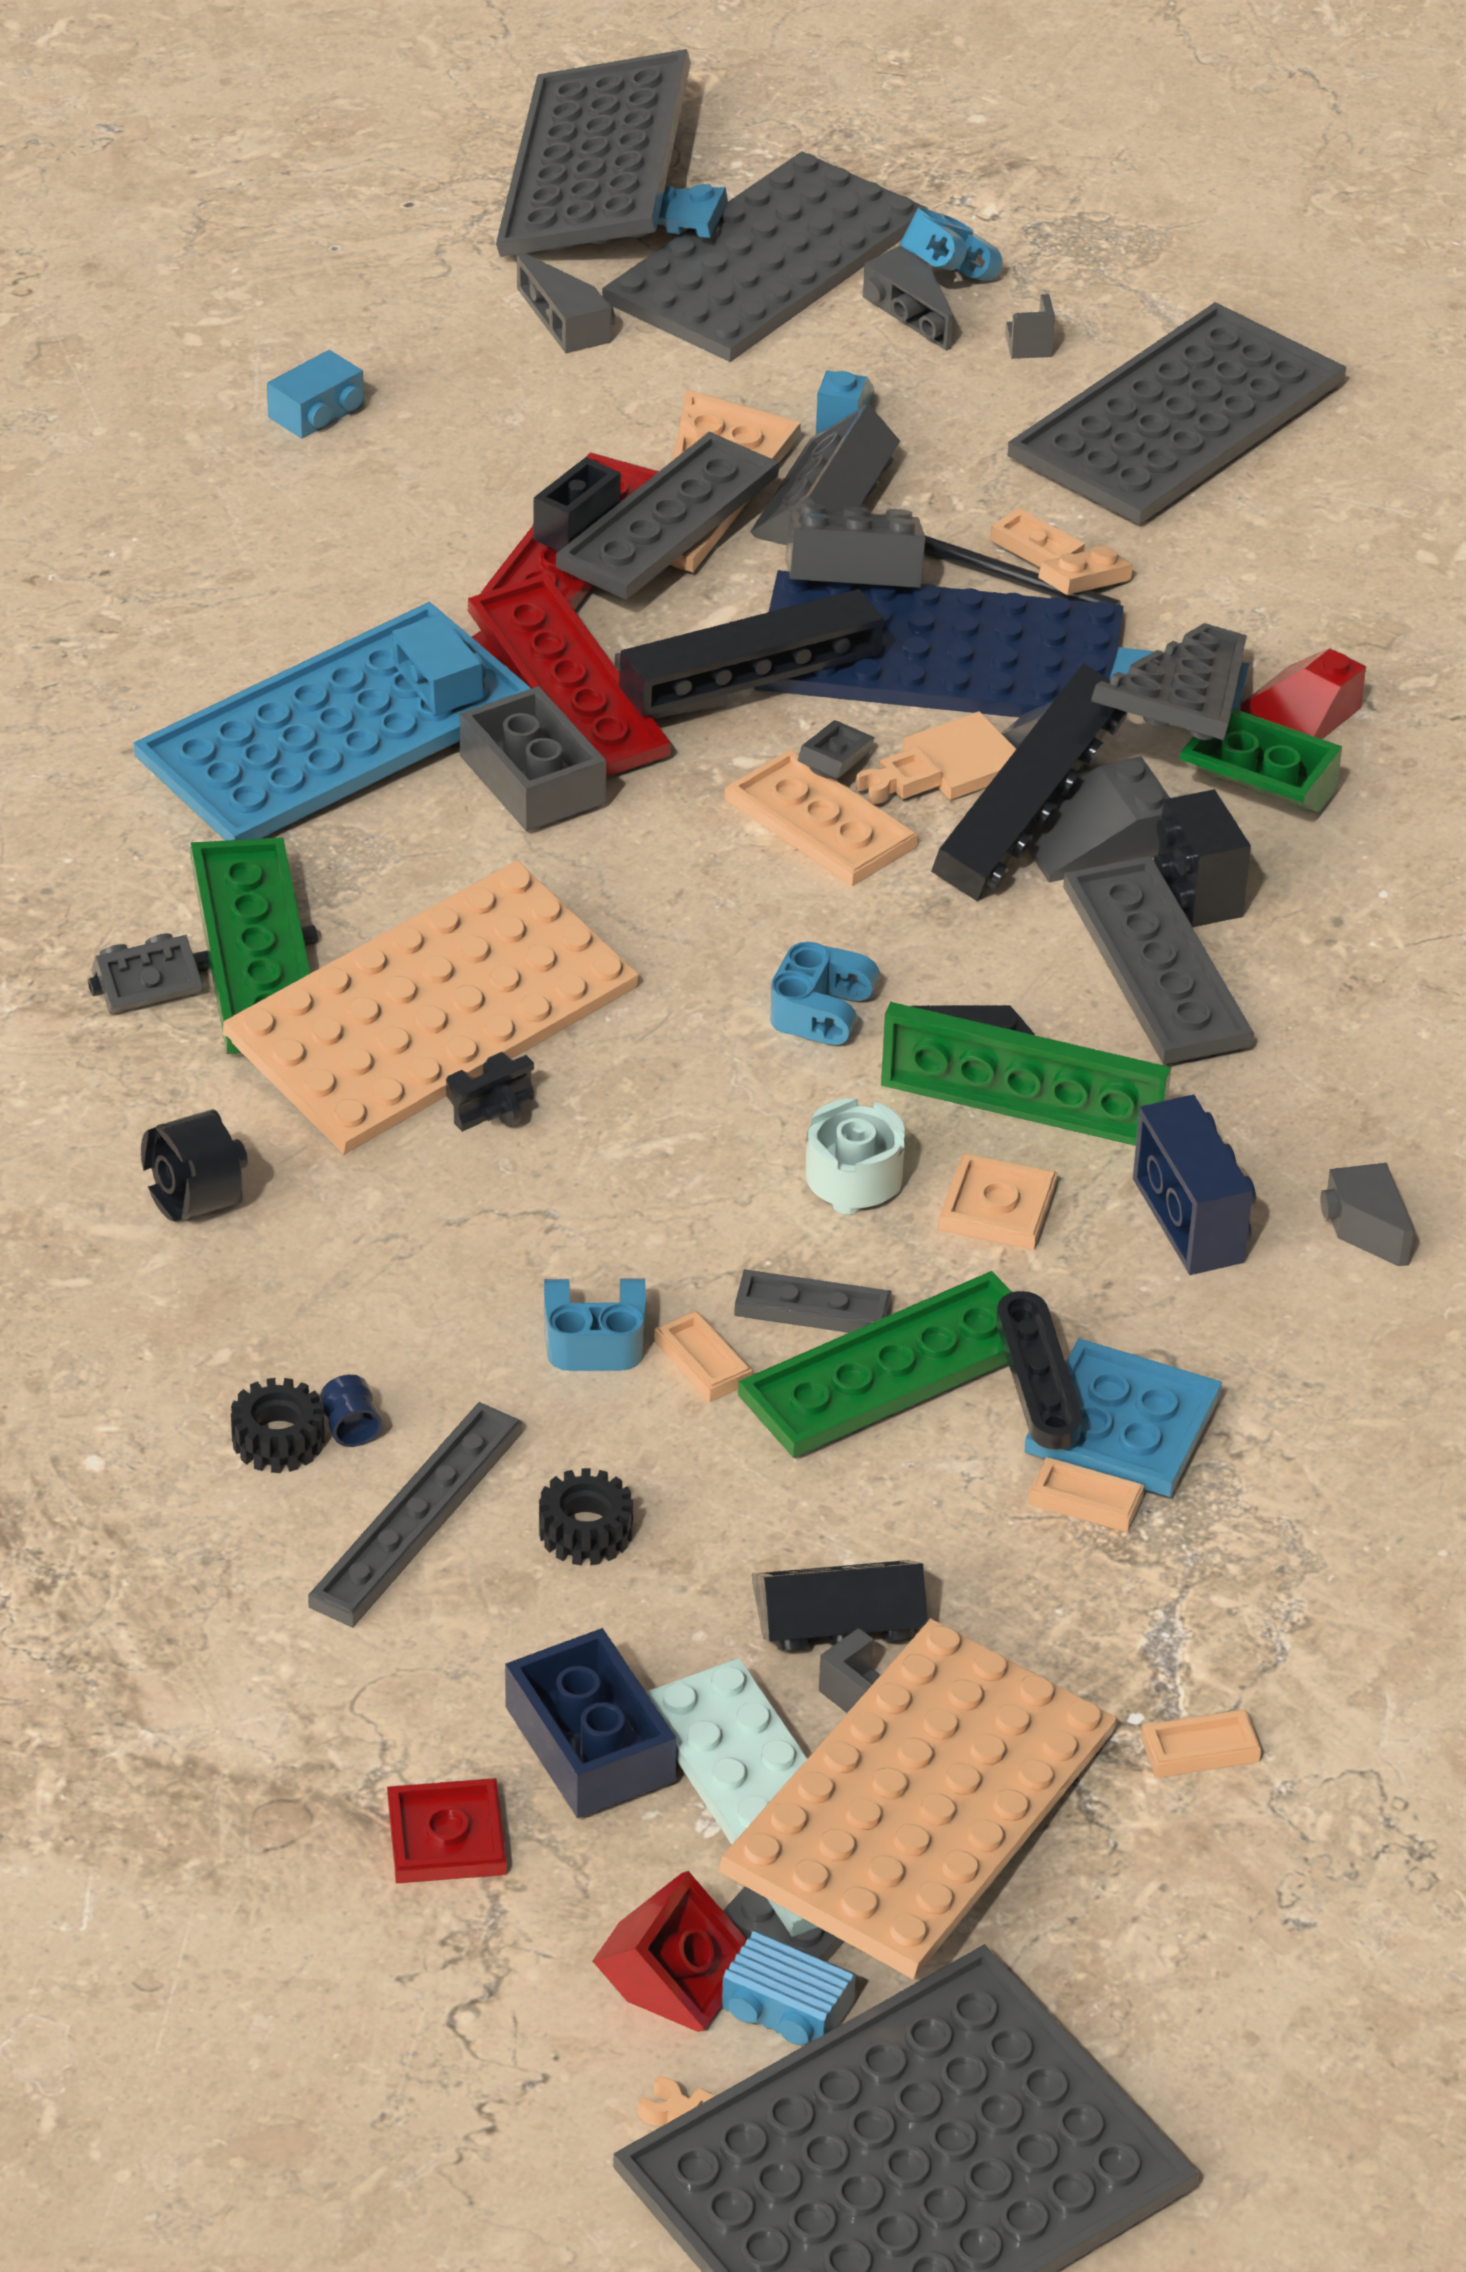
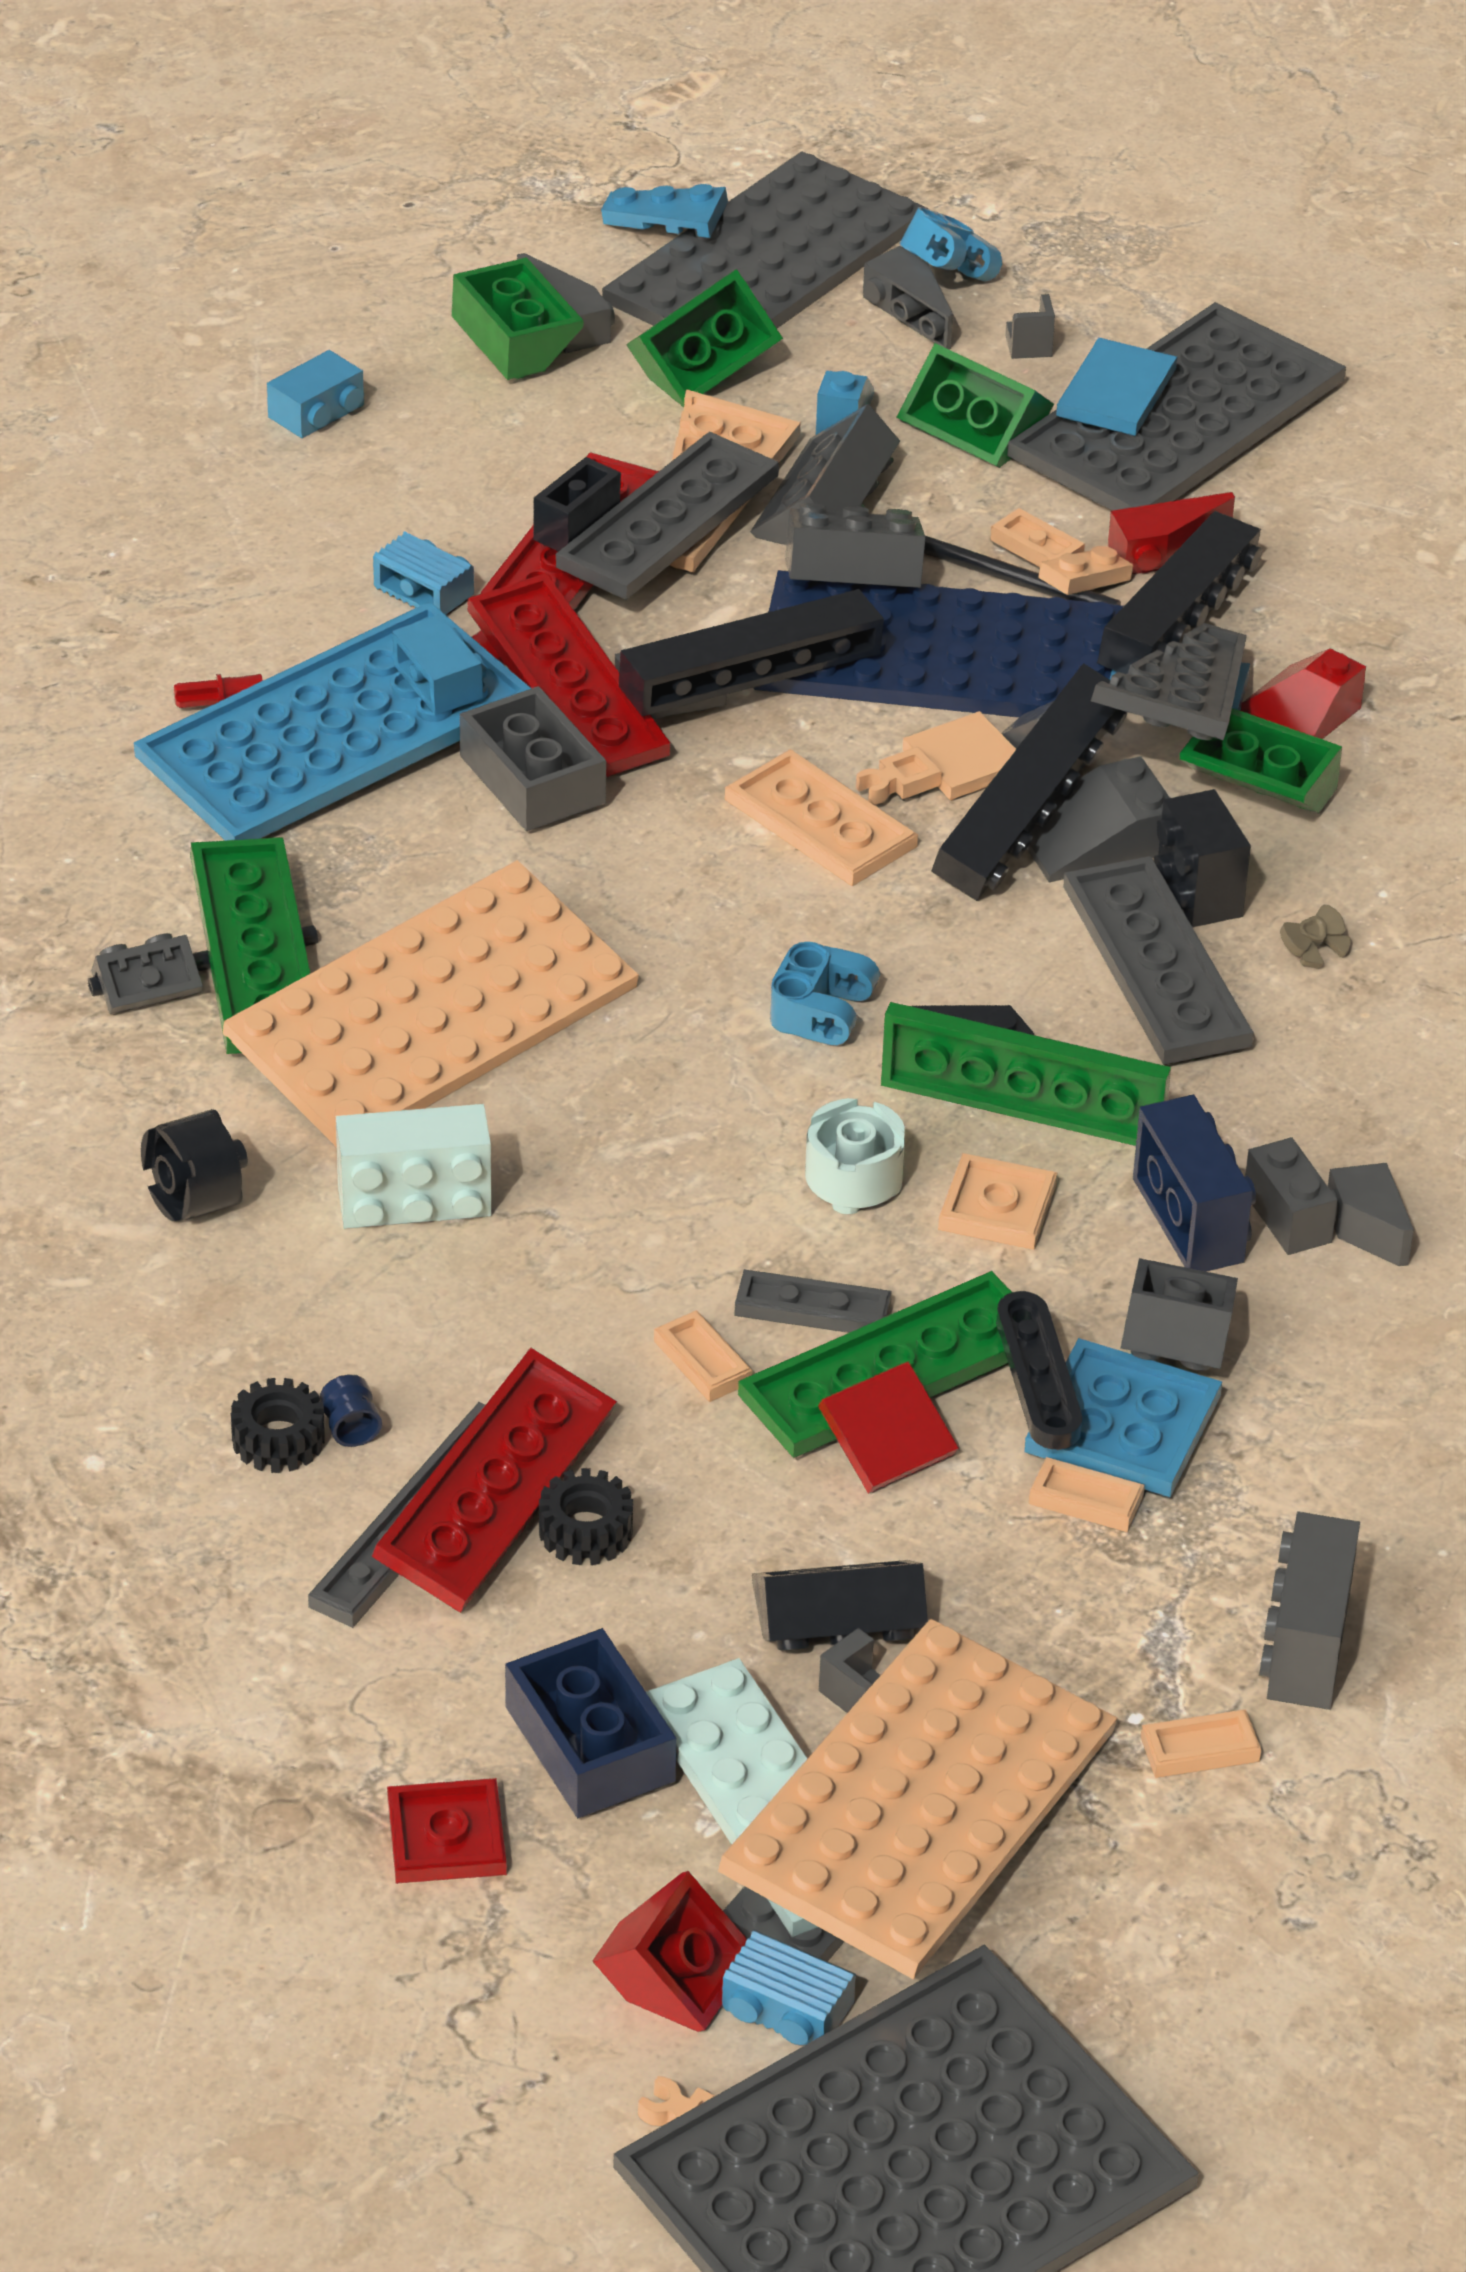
(211, 691): none -> red axle
(413, 1166): none -> light aqua brick
(422, 573): none -> dark azure brick
(493, 1094): black hips -> none
(493, 1480): none -> red plate
(514, 316): none -> green slope
(594, 154): dark grey plate -> none
(595, 1333): dark azure piece -> none
(705, 339): none -> green slope
(835, 750): dark grey plate -> none
(888, 1427): none -> red tile
(971, 405): none -> green slope
(1116, 386): none -> dark azure tile
(1156, 531): none -> red slope
(1179, 1314): none -> dark grey brick
(1182, 591): none -> black brick
(1291, 1196): none -> dark grey brick
(1311, 932): none -> dark tan piece
(1311, 1610): none -> dark grey brick

